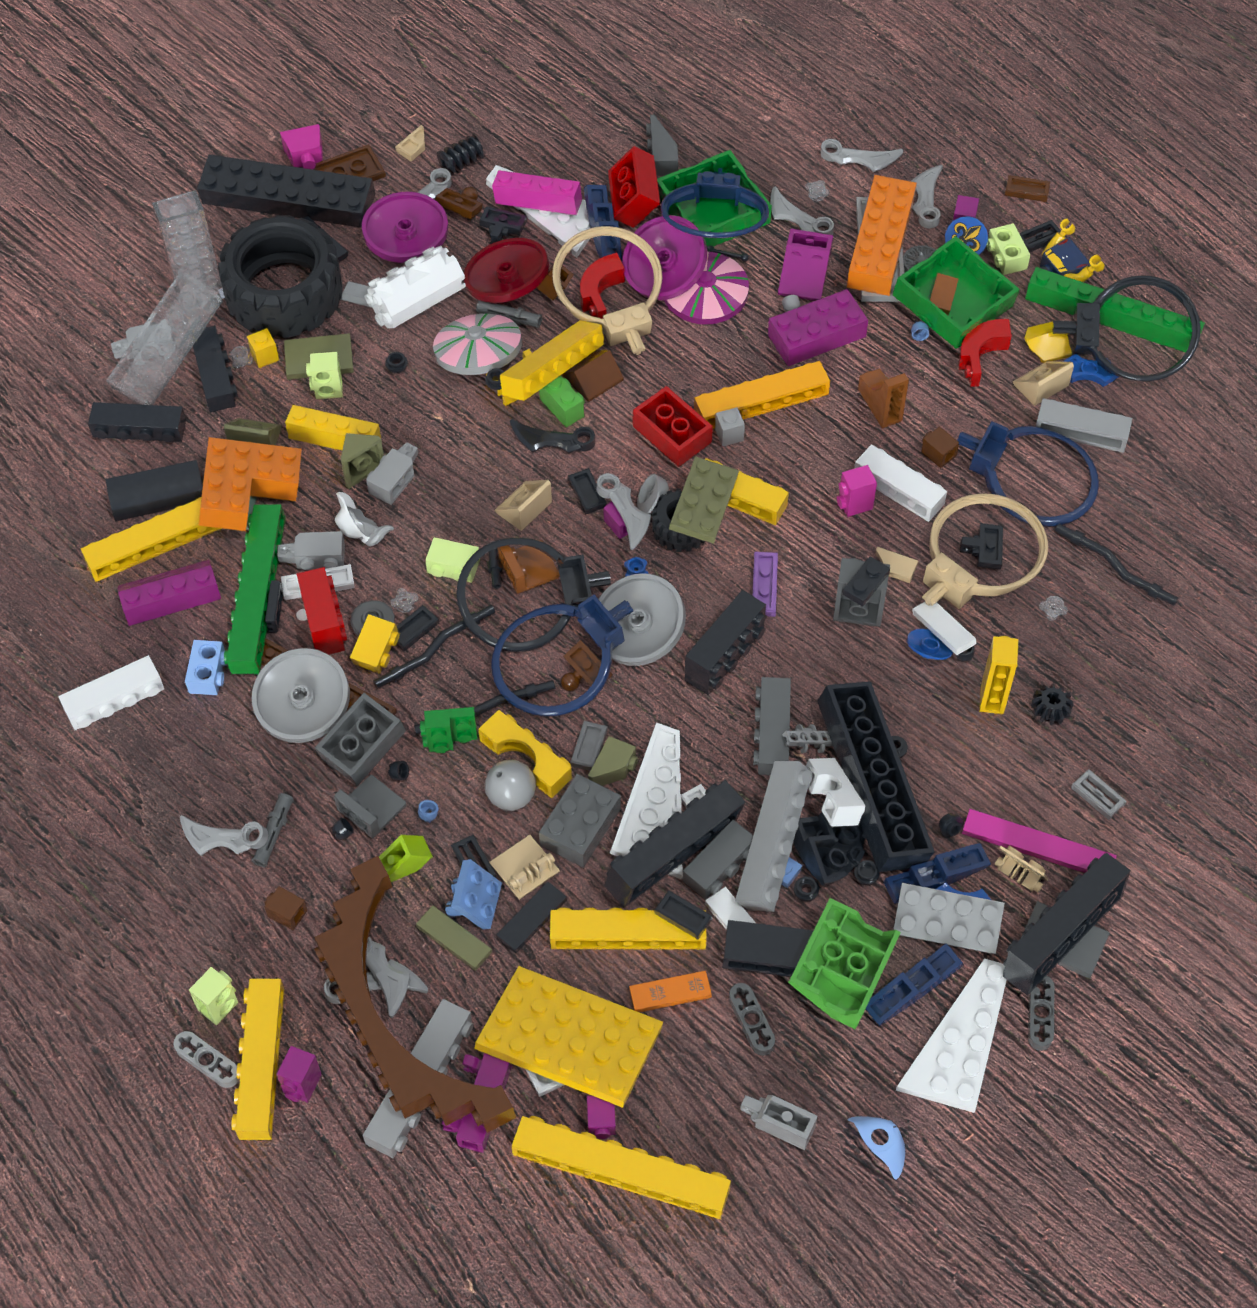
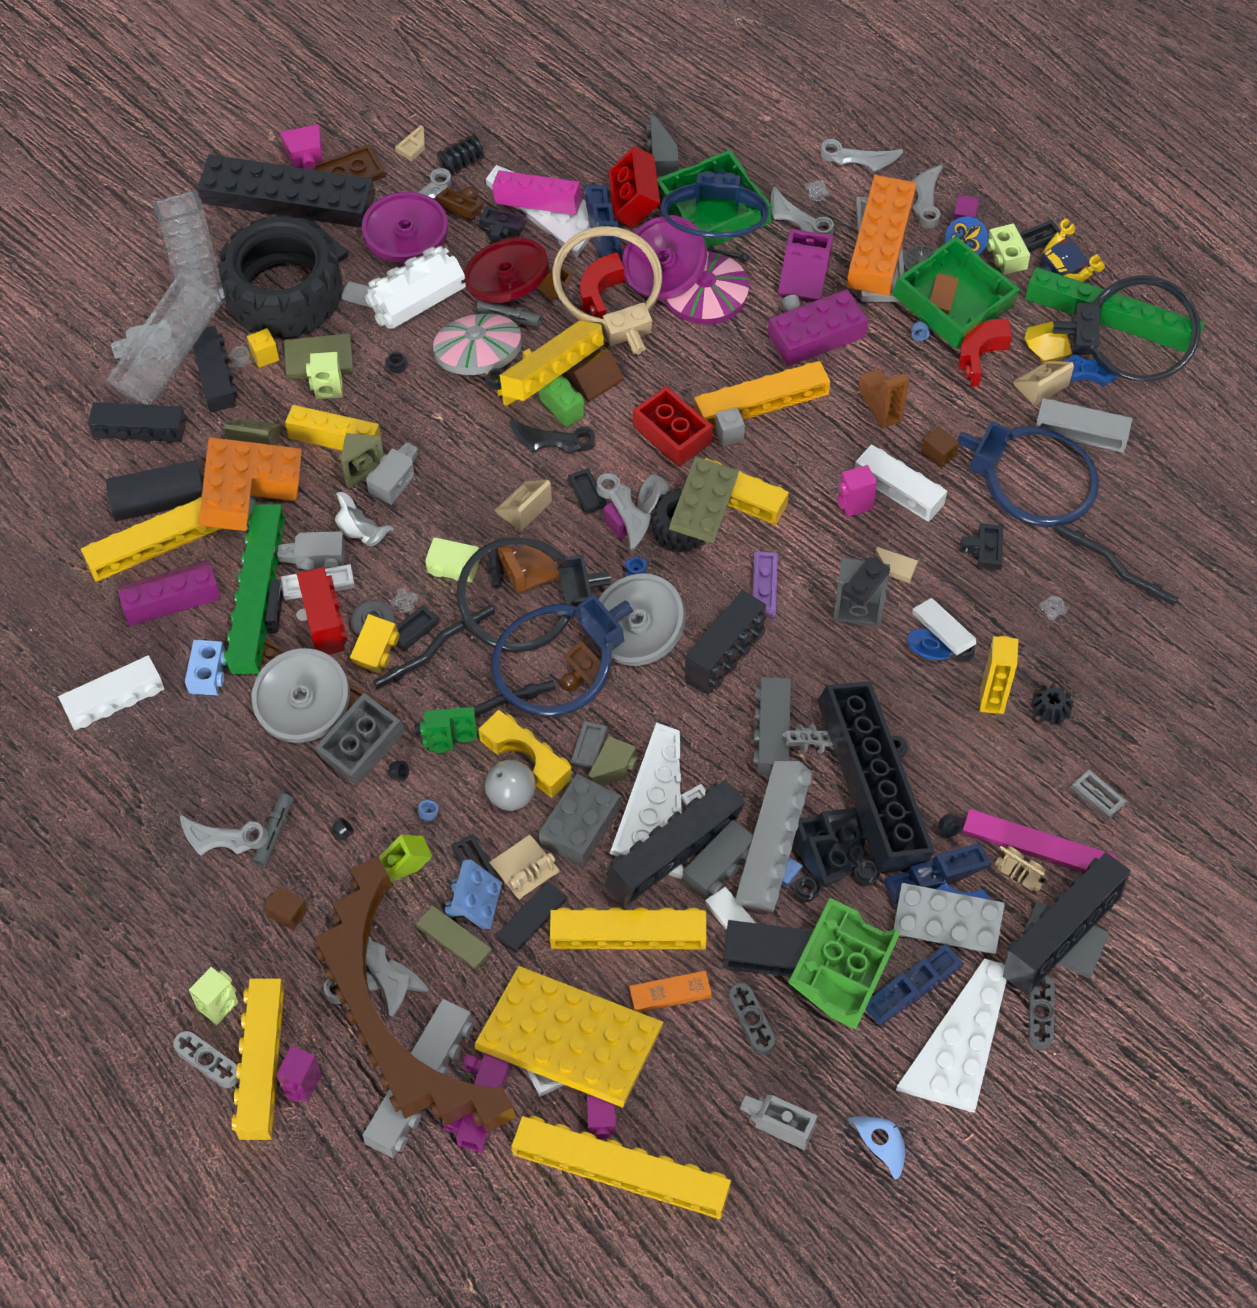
(370, 805): dark grey bracket -> none
(683, 914): black tile -> none
(842, 801): white arch -> none
(954, 582): tan brick -> none
(1027, 188): reddish brown tile -> none

